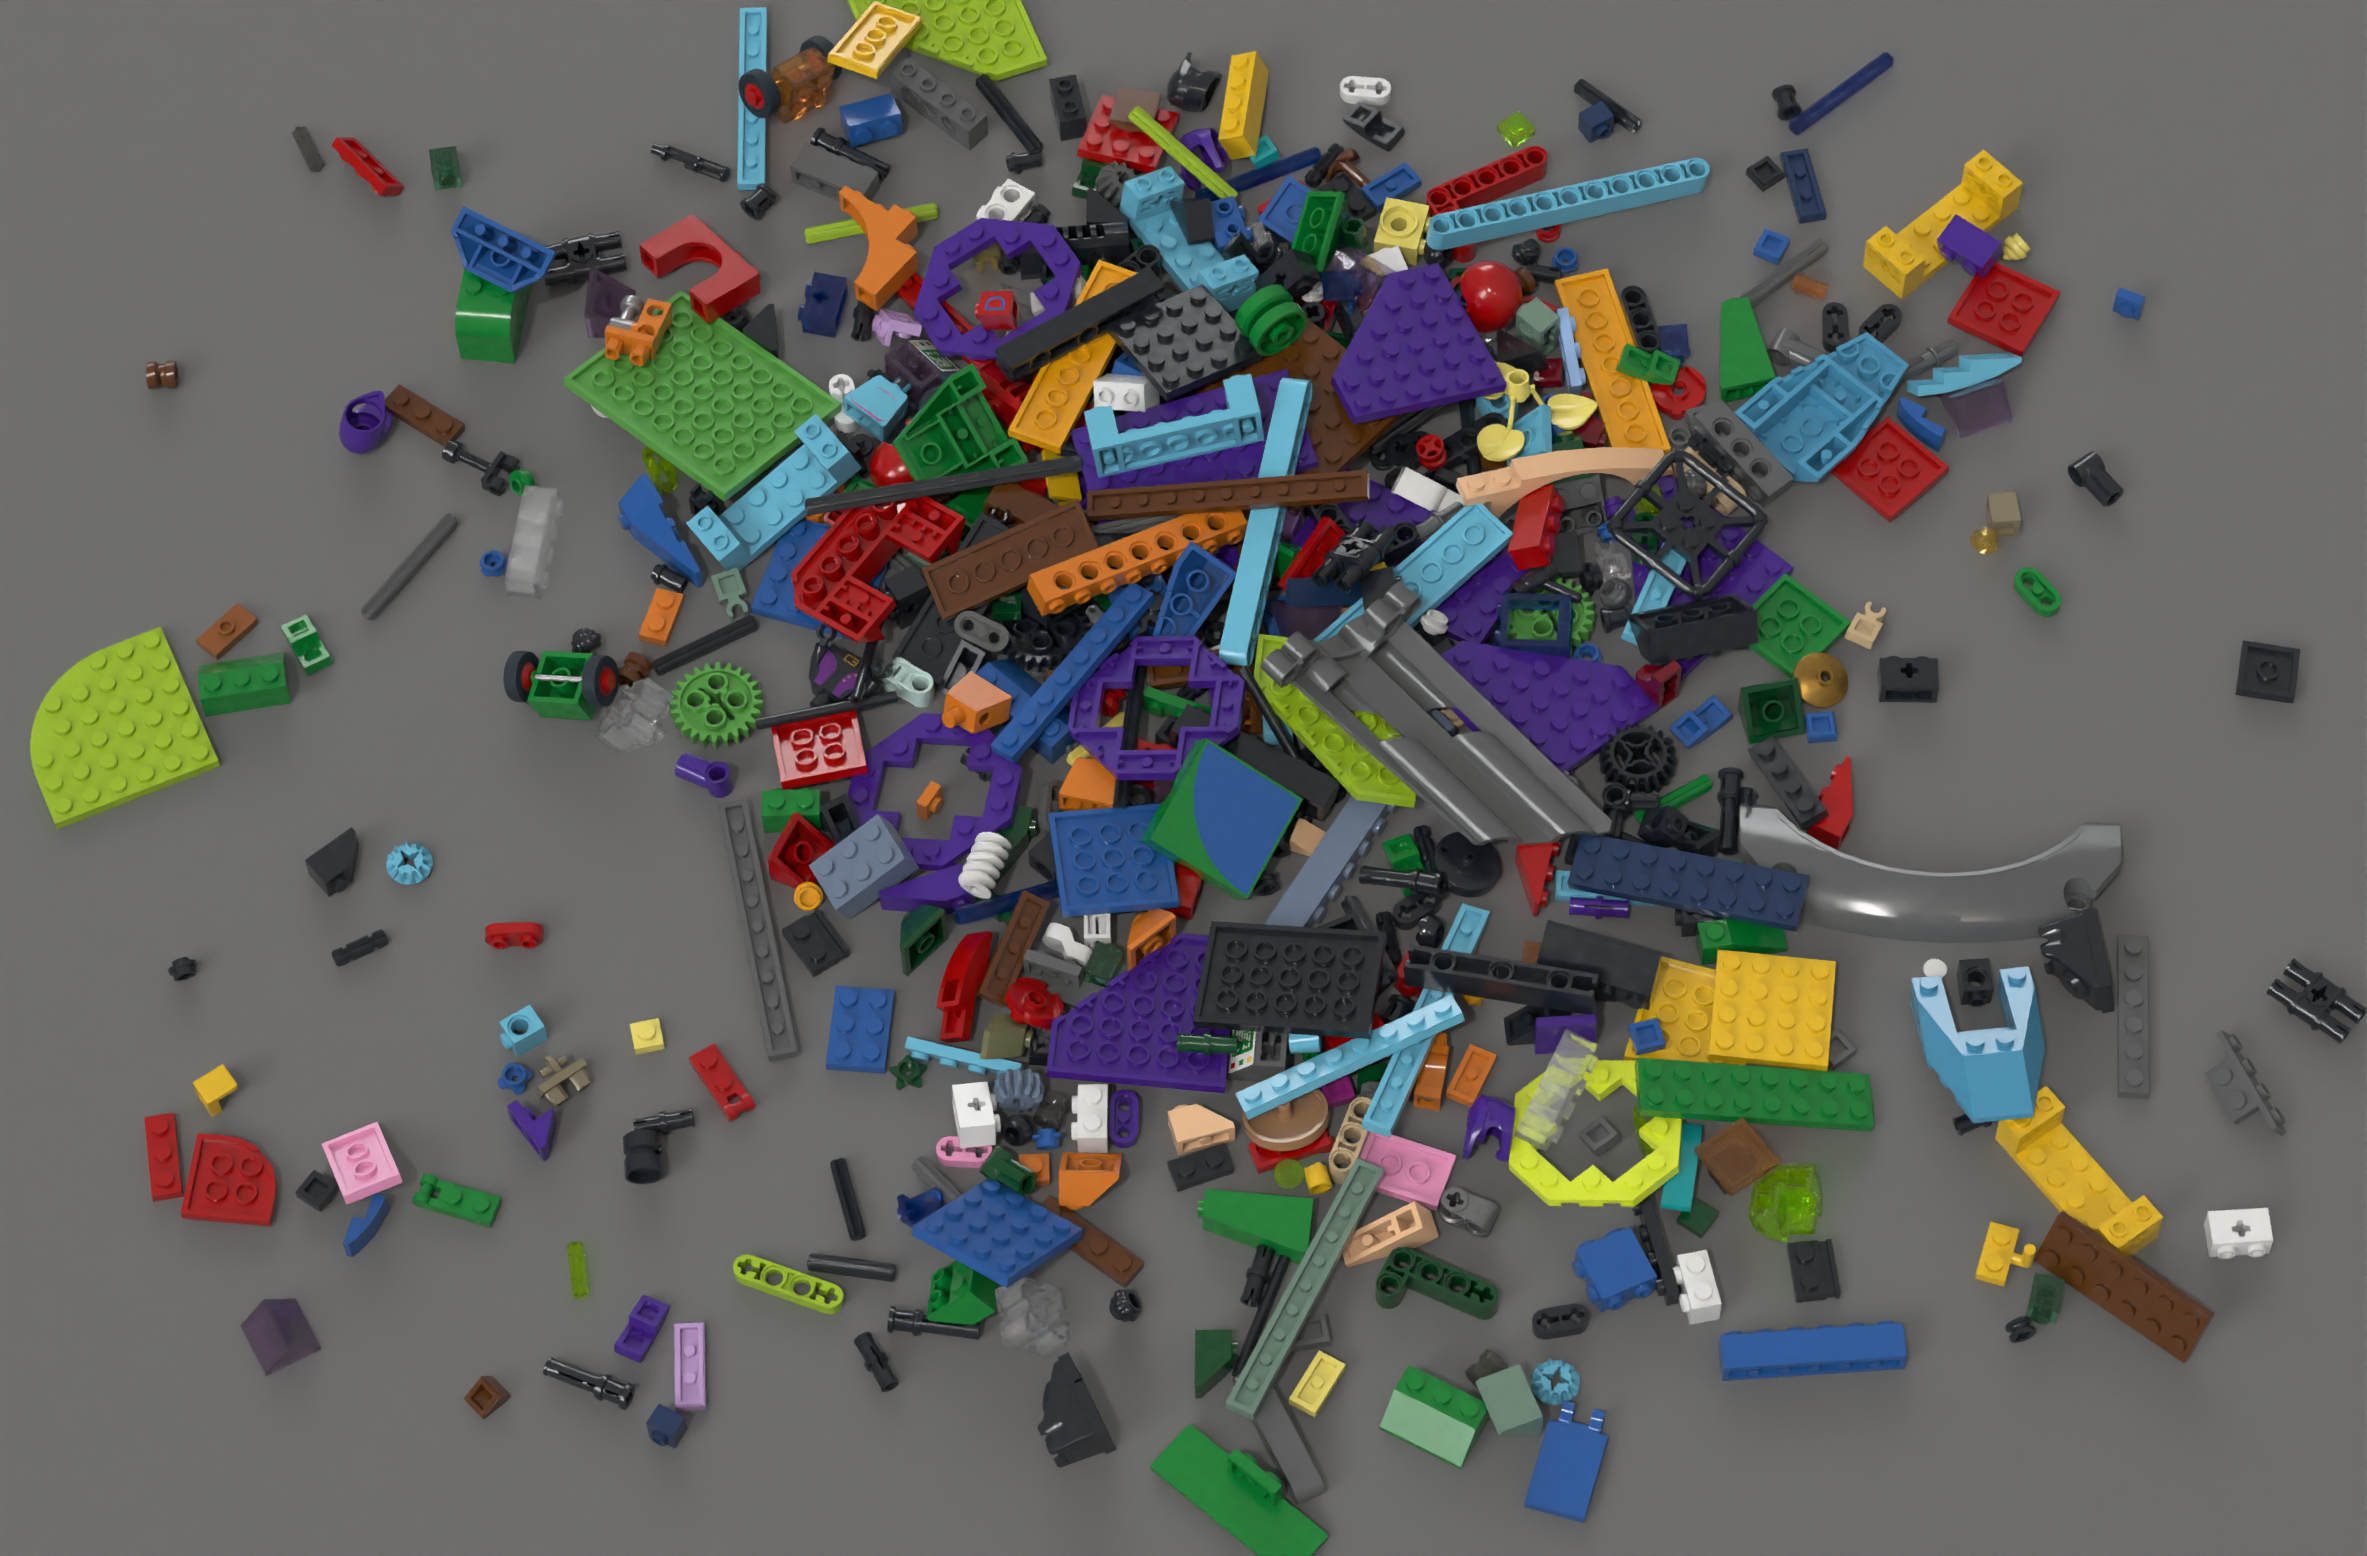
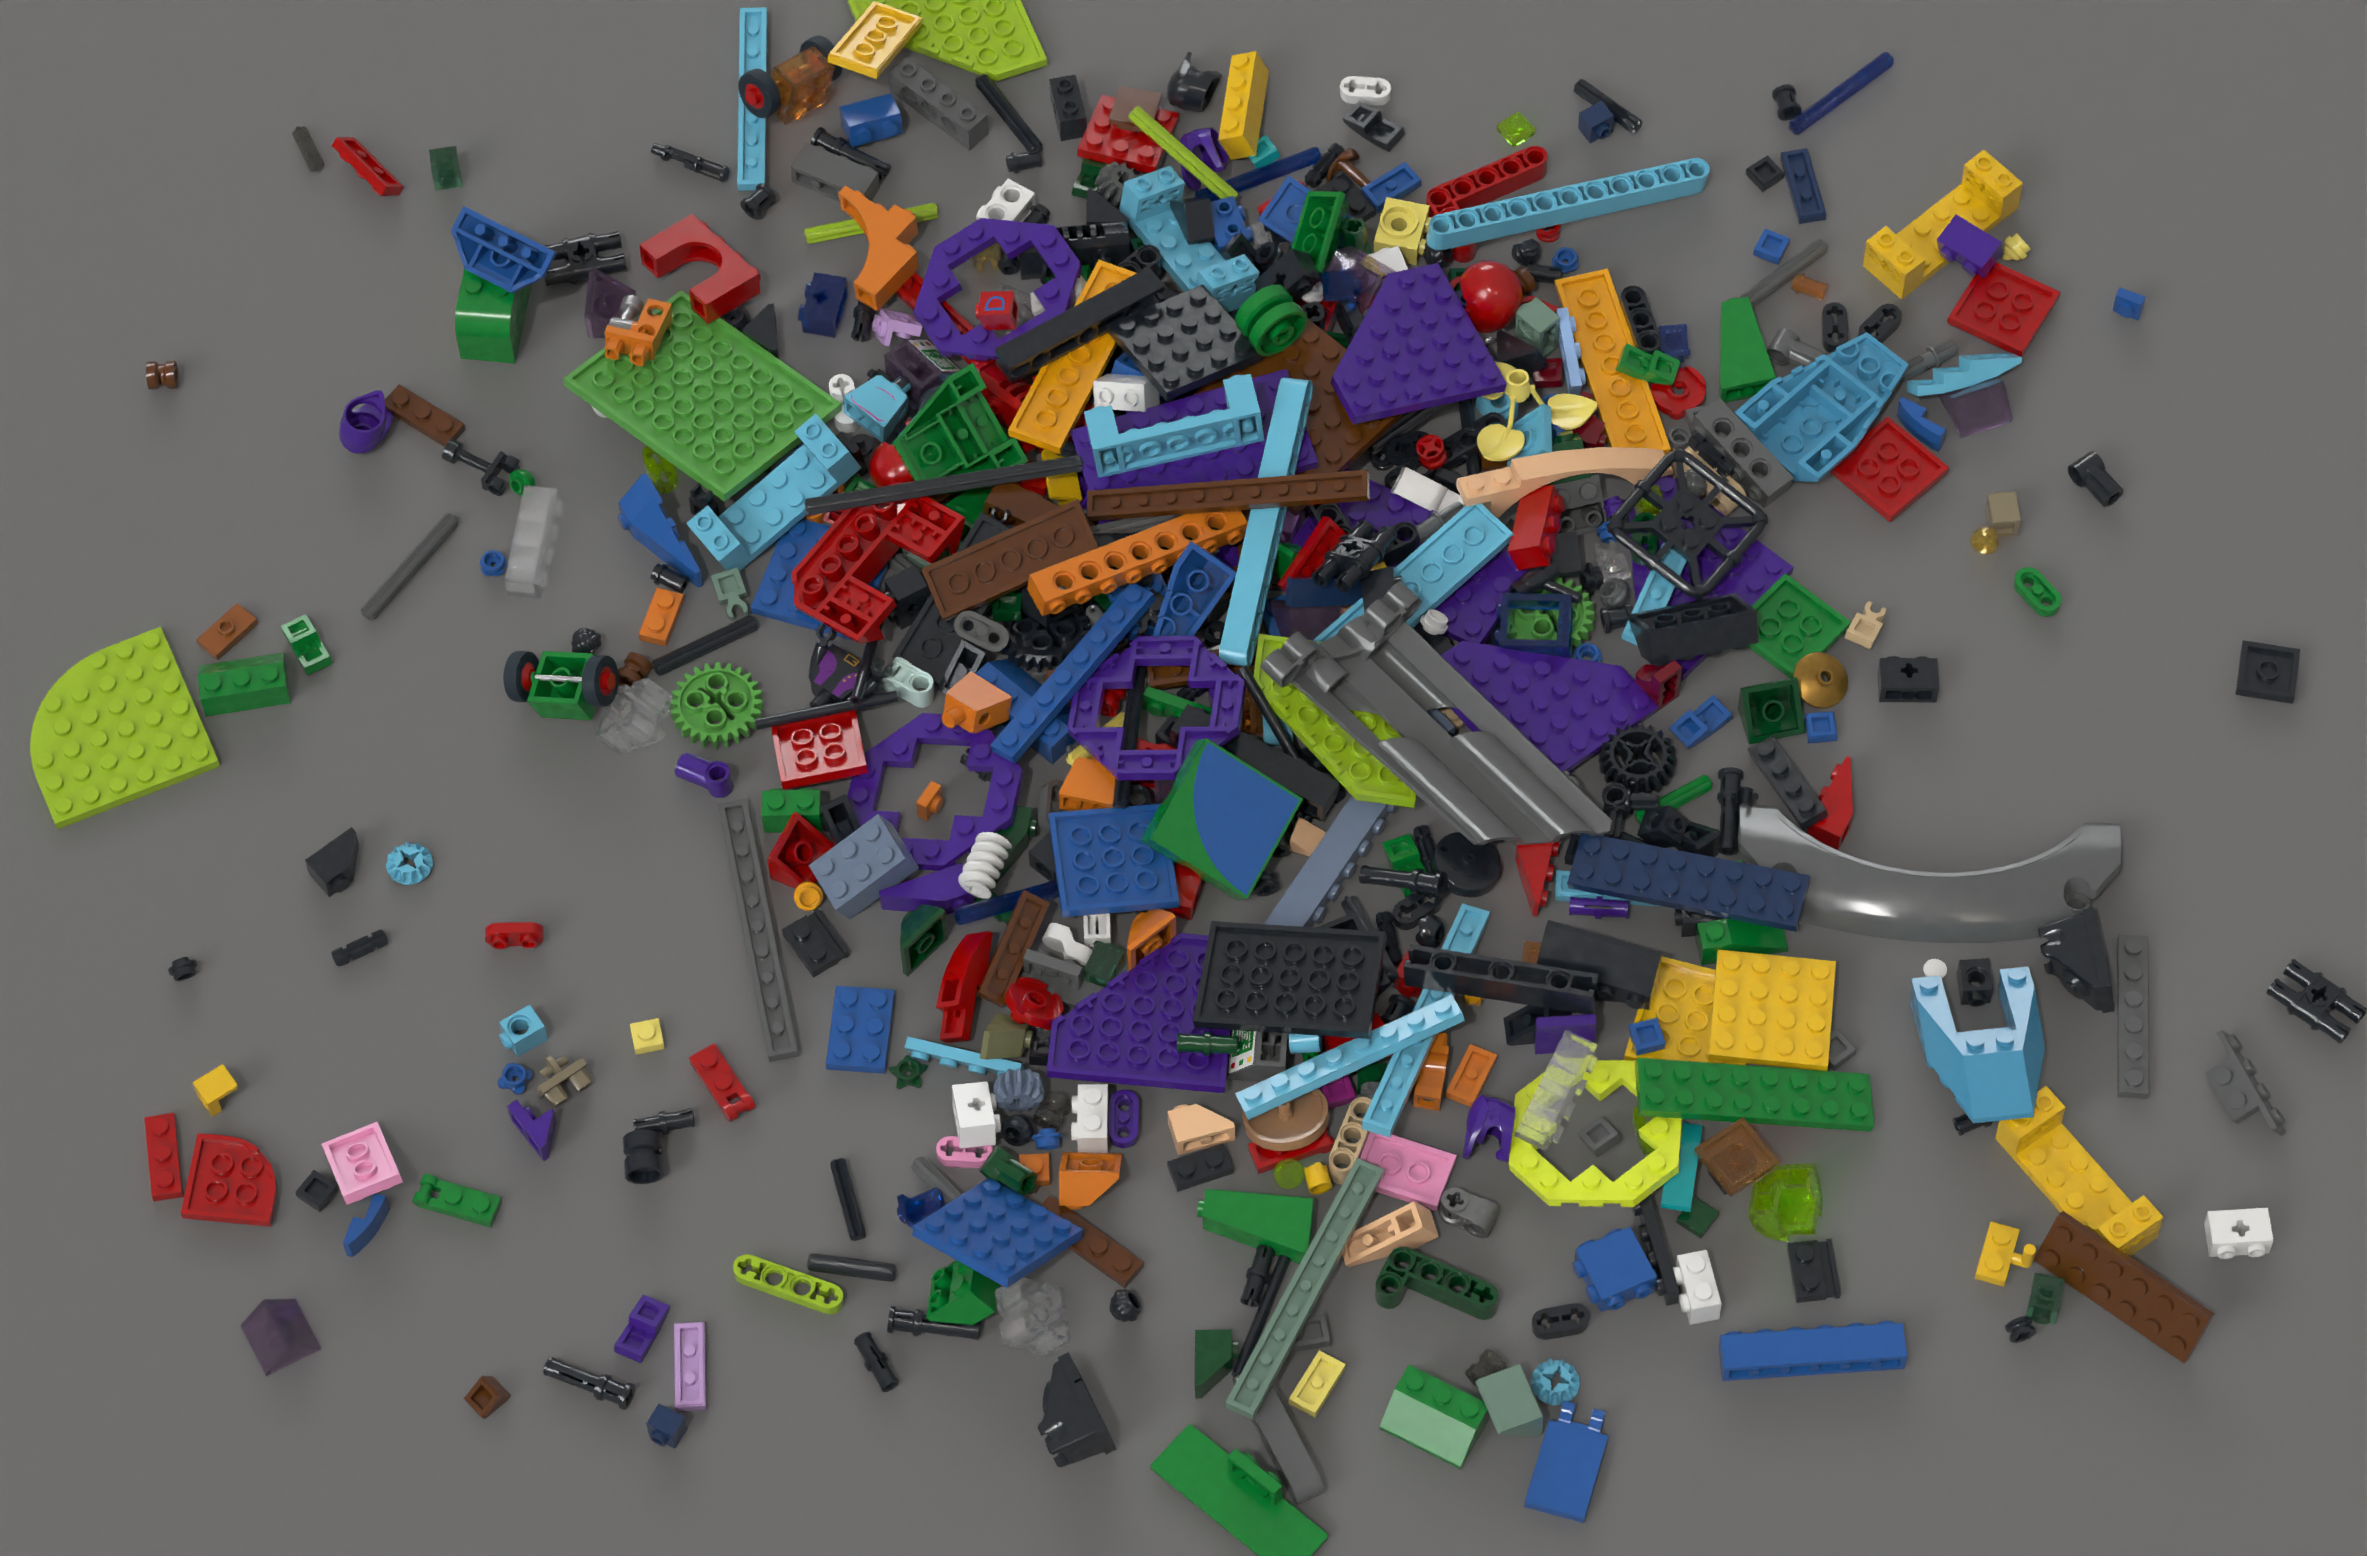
(577, 1270): clear neon green axle -> none

